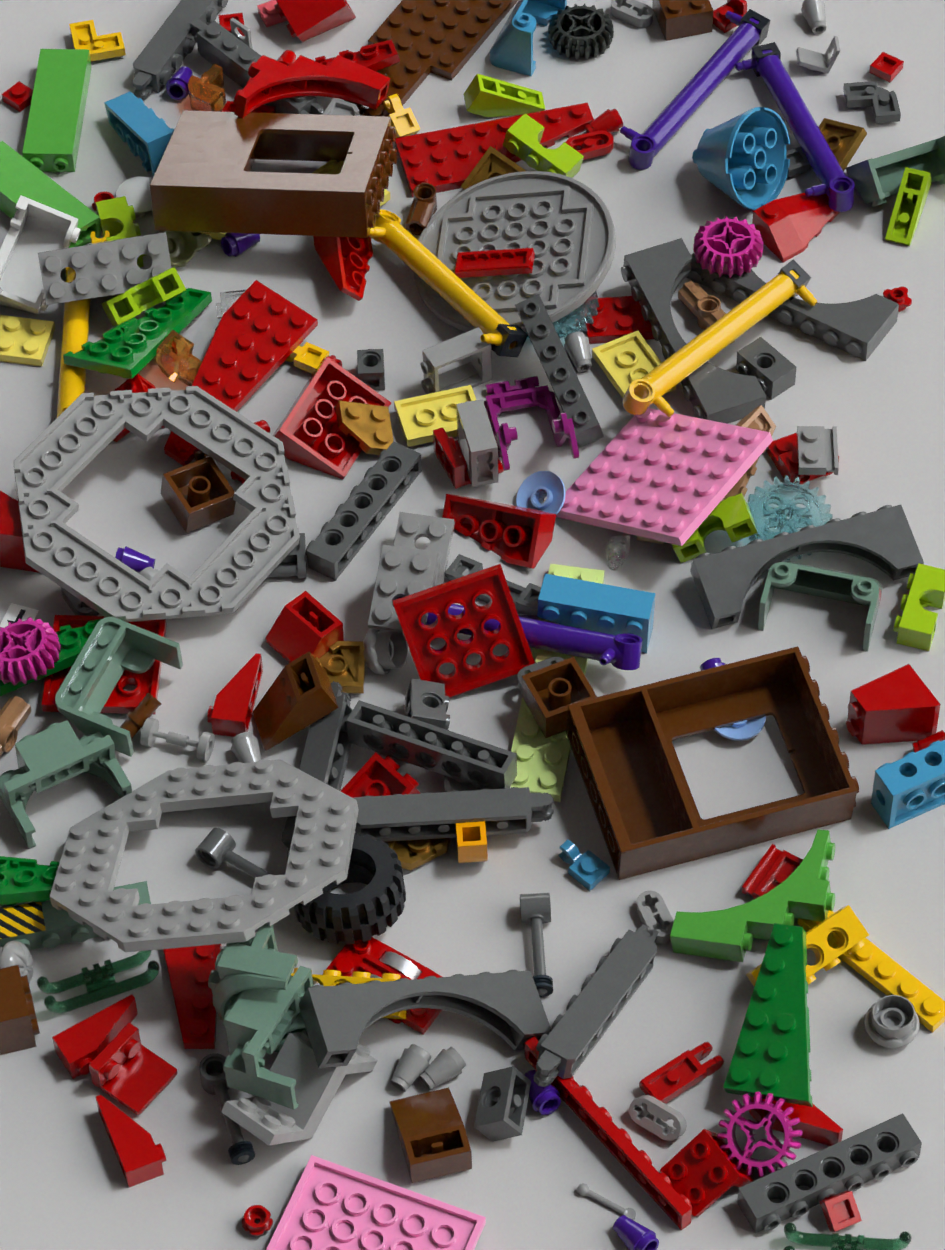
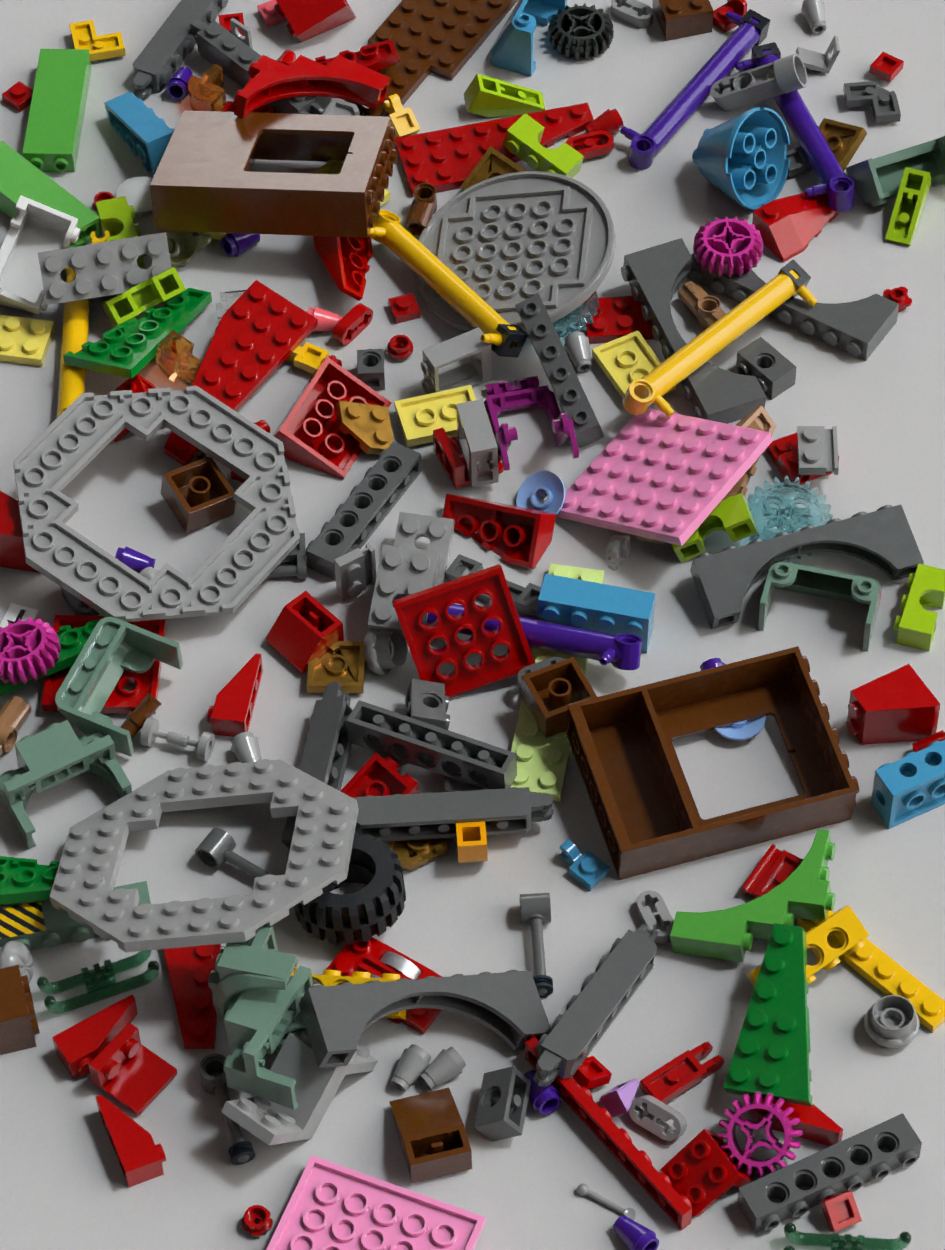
(294, 701): reddish brown slope -> none
(326, 319): none -> coral cone
(352, 324): none -> red beam
(355, 572): none -> light grey plate
(400, 347): none -> red plate
(404, 308): none -> red plate
(494, 262): red plate -> none
(592, 1073): none -> red plate
(620, 1098): none -> medium lavender slope
(760, 83): none -> light grey beam

